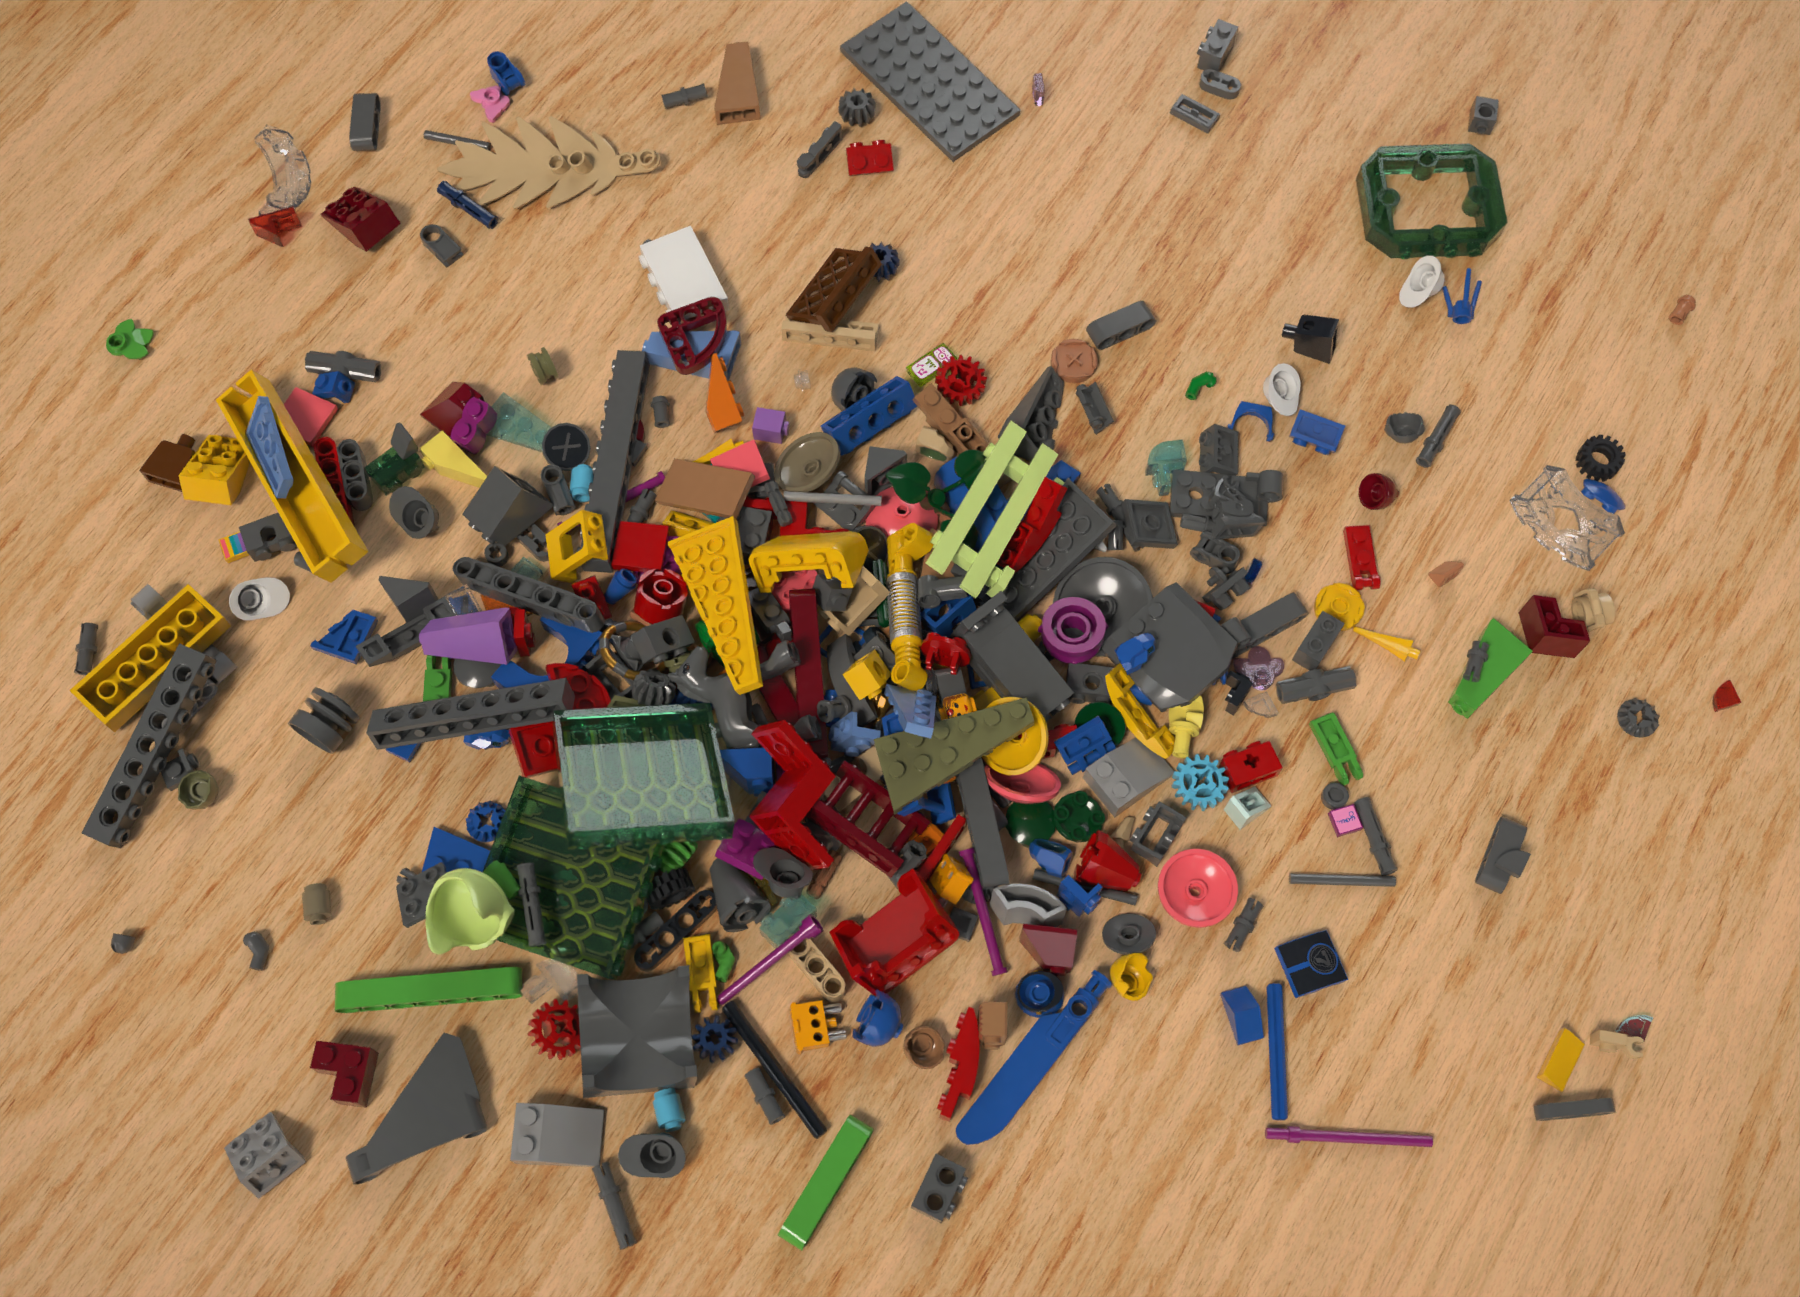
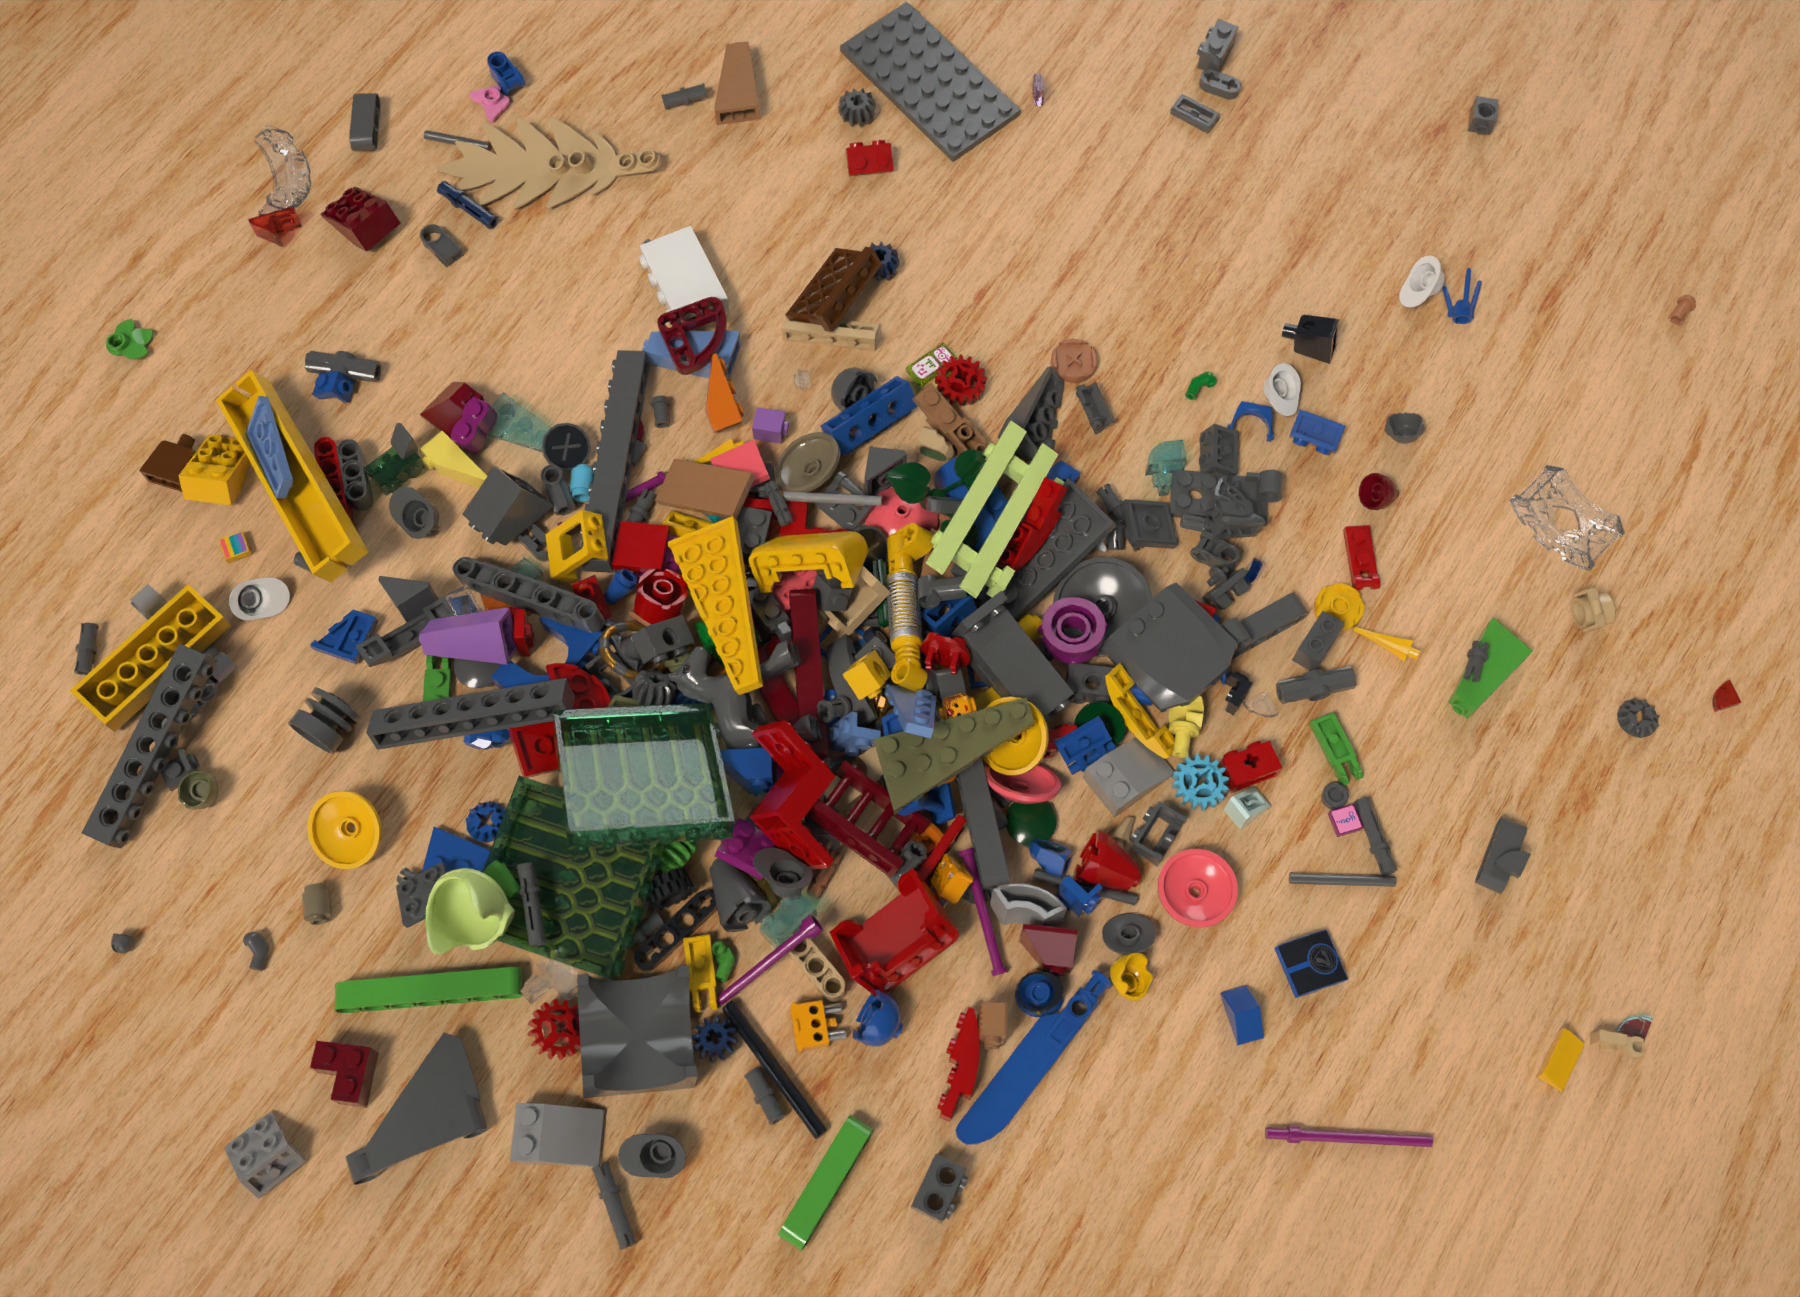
(257, 536): dark grey brick -> none
(309, 414): coral tile -> none
(332, 831): none -> yellow dish
(404, 752): blue tile -> none
(495, 547): dark grey bush -> none
(542, 366): olive wheel -> none
(668, 1110): medium azure brick -> none
(820, 150): dark grey hinge -> none
(924, 1047): medium nougat hair -> none
(943, 504): none -> dark grey beam
(964, 922): dark grey tile -> none
(1078, 816): dark green dish -> none
(1121, 325): dark grey beam -> none
(1135, 652): blue rock -> none
(1243, 925): dark grey pin -> none
(1259, 664): plate -> none
(1277, 1052): blue axle -> none
(1434, 443): dark grey pin -> none
(1445, 572): nougat slope -> none
(1482, 200): clear green panel -> none
(1549, 632): dark red brick -> none
(1574, 1109): dark grey beam -> none
(1604, 494): blue dish -> none
(1605, 447): black tyre -> none

